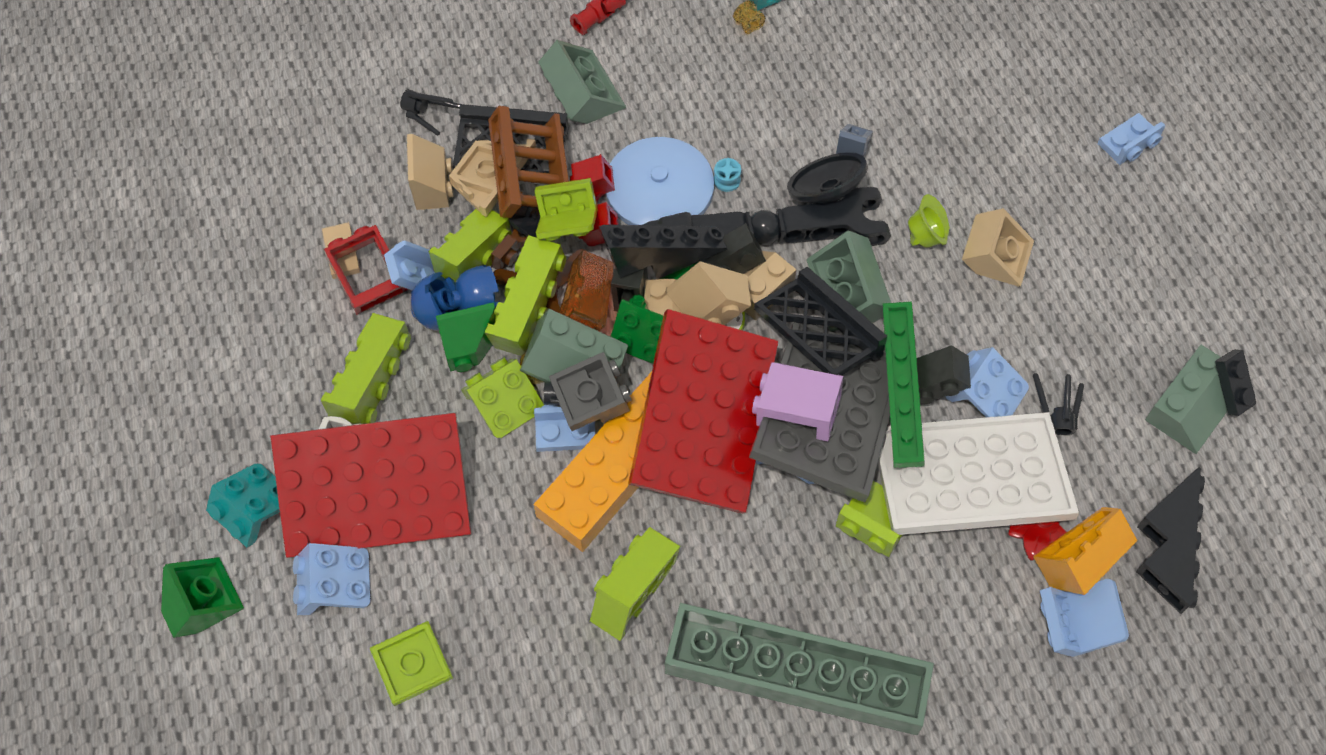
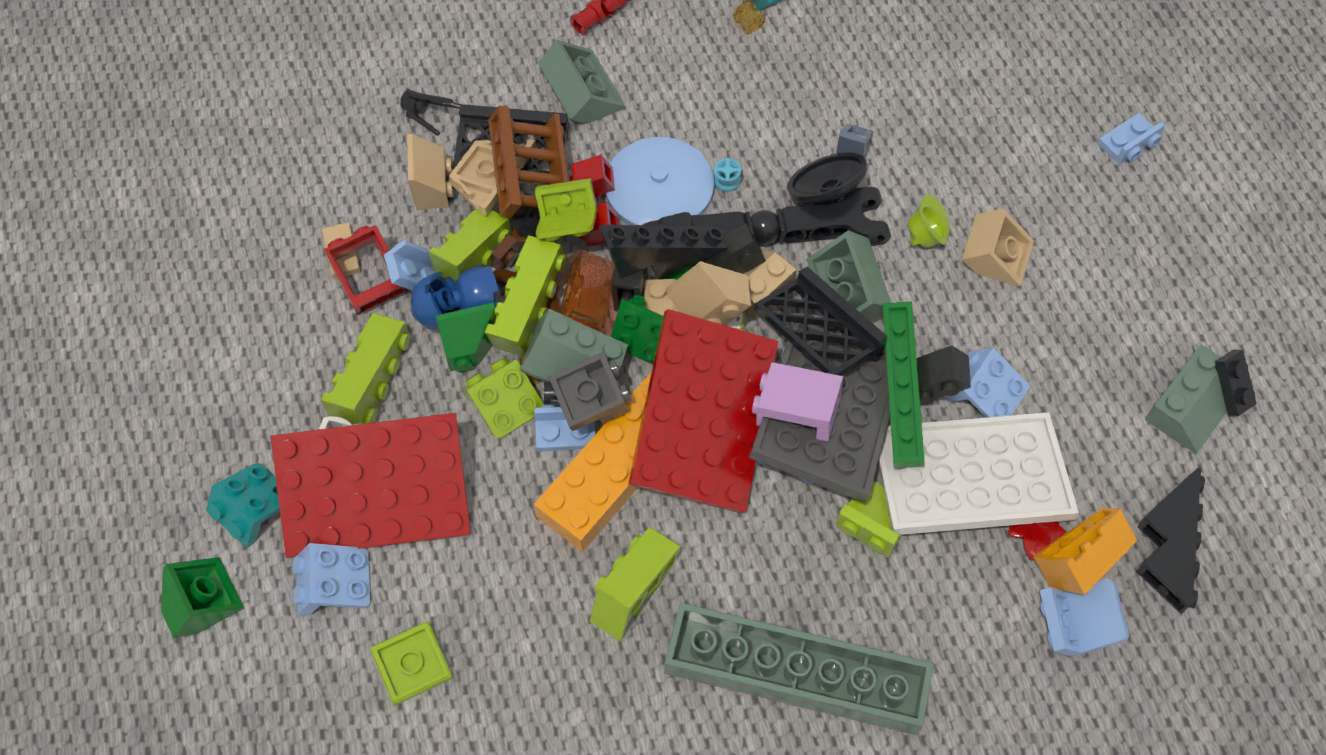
(1064, 418): black plant -> none

